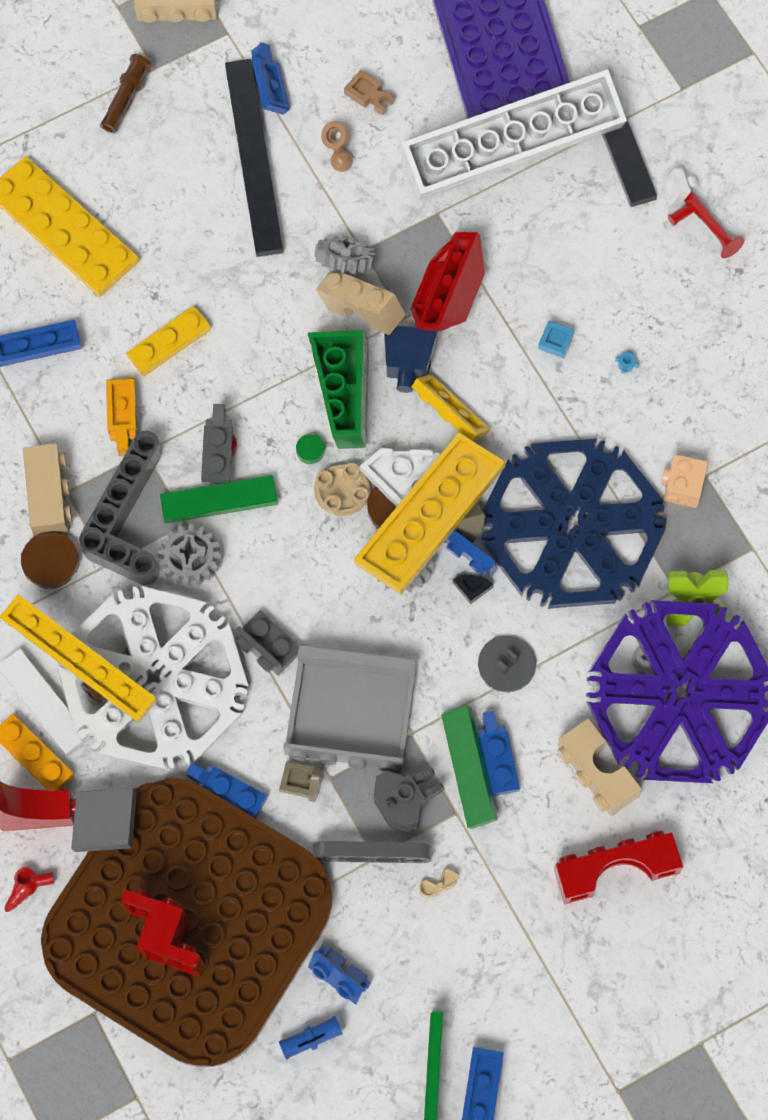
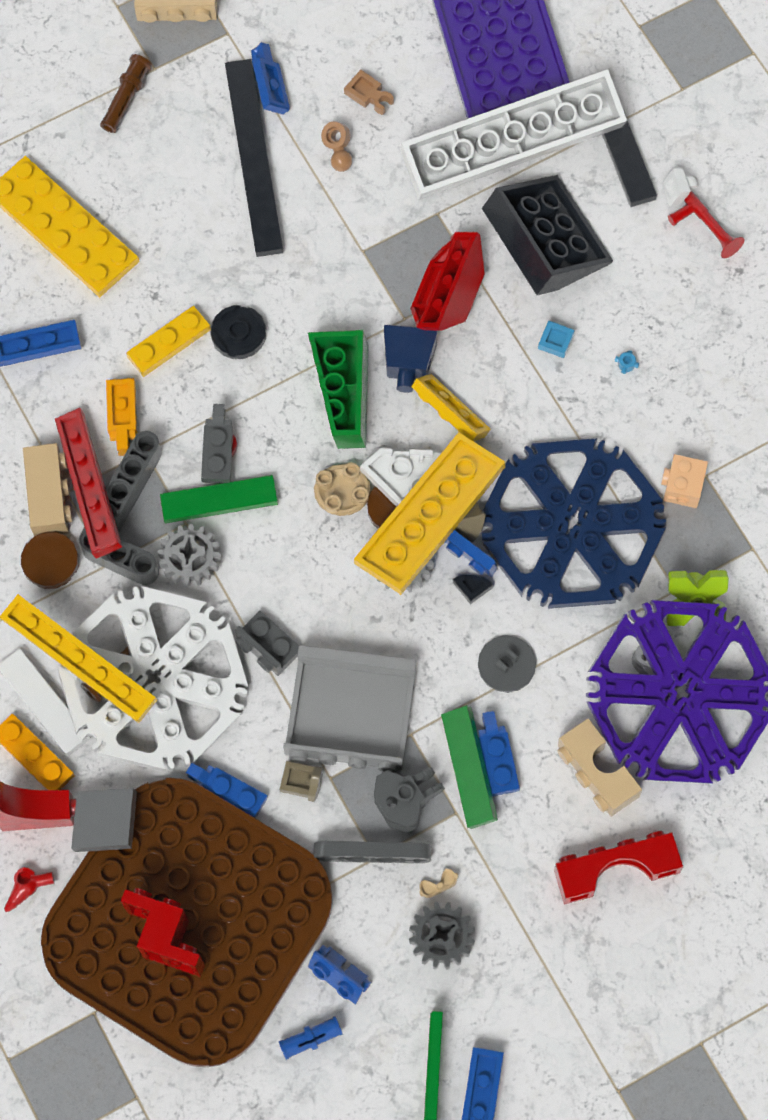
(88, 483): none -> red tile
(238, 332): none -> black tile
(310, 449): green tile -> none
(344, 255): light grey gear -> none
(348, 294): tan arch -> none
(434, 924): none -> dark grey gear
(545, 233): none -> black slope

